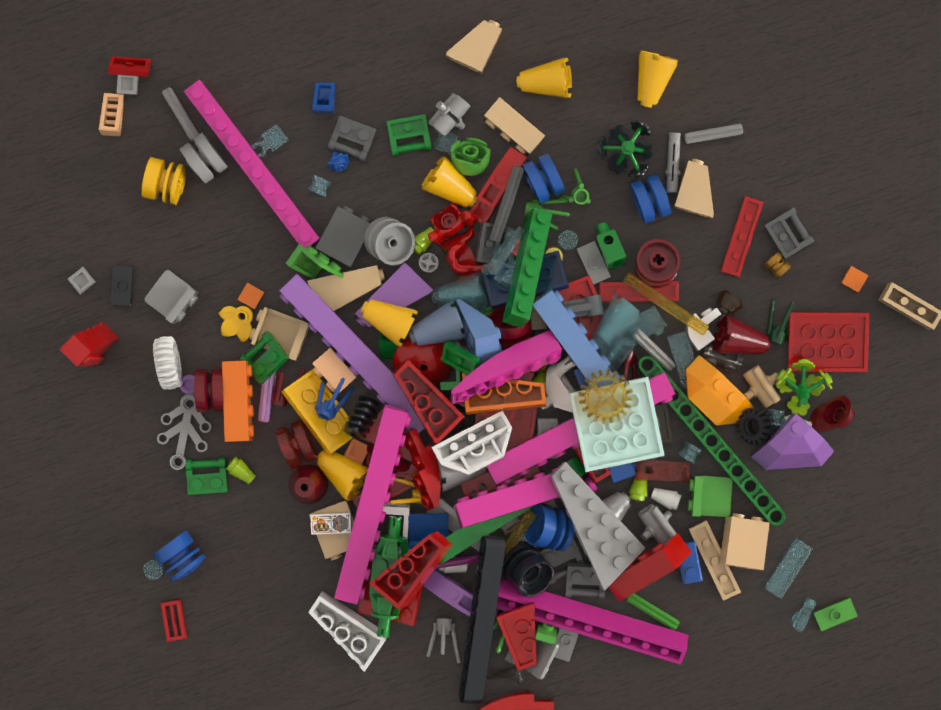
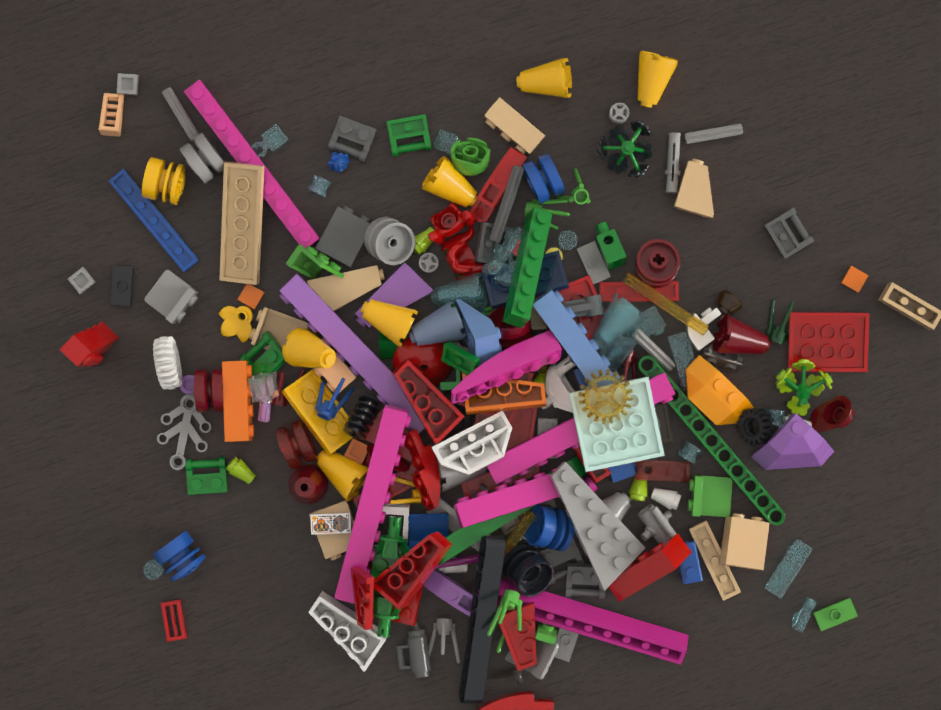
(129, 66): red tile -> none
(154, 220): none -> blue tile
(241, 223): none -> tan plate
(263, 387): none -> clear brick
(307, 350): none -> yellow cone
(324, 98): blue slope -> none
(363, 597): none -> red wing
(418, 653): none -> dark grey piece
(449, 114): light grey pin -> none
(476, 47): tan slope -> none
(508, 602): none -> bright green plant
(621, 111): none -> light grey wheel
(650, 199): blue wheel -> none
(653, 611): bright green axle -> none
(741, 236): red tile -> none
(761, 386): tan pin -> none
(777, 265): pearl gold wheel -> none

